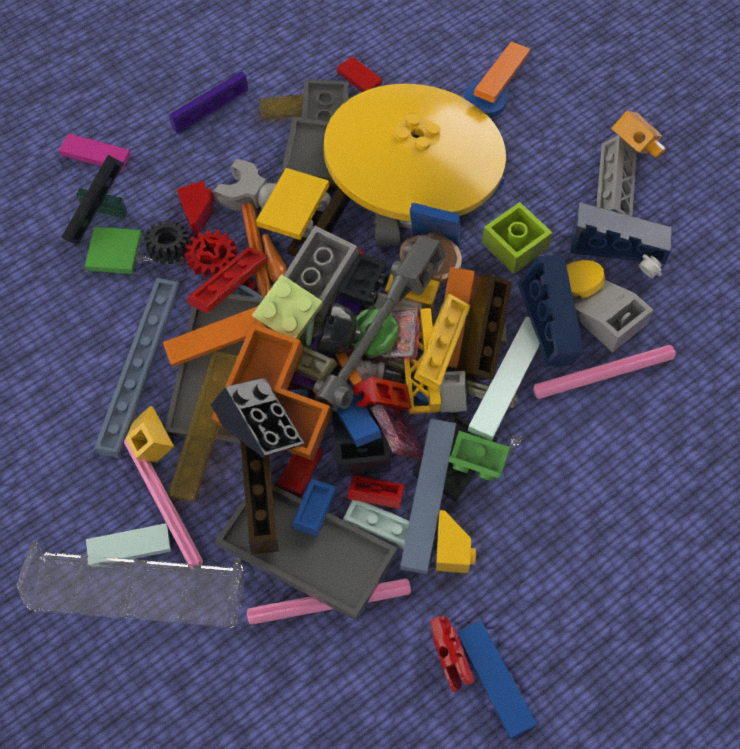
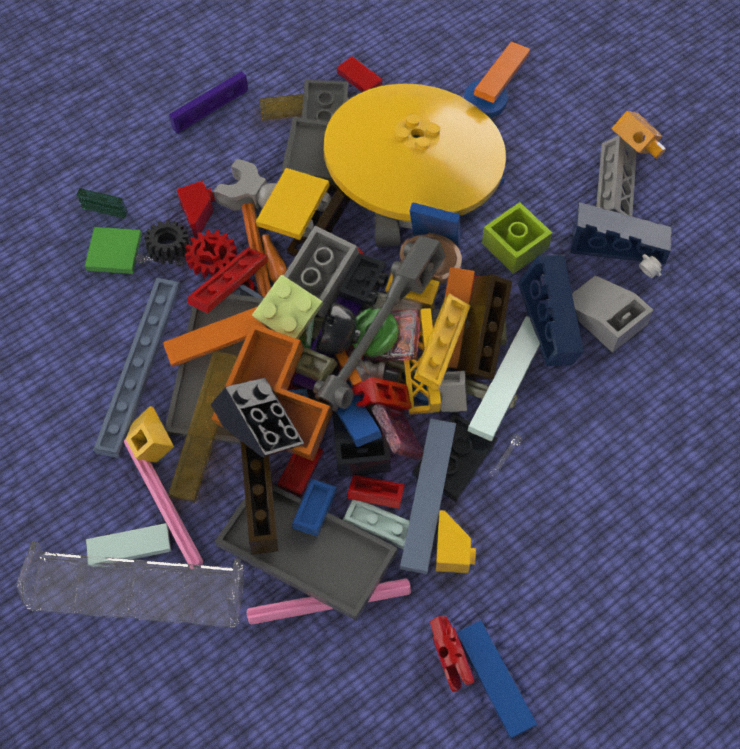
(91, 151): dark pink tile -> none
(92, 200): black tile -> none
(479, 455): bright green bracket -> none
(585, 278): yellow tile -> none
(604, 371): bright pink axle -> none

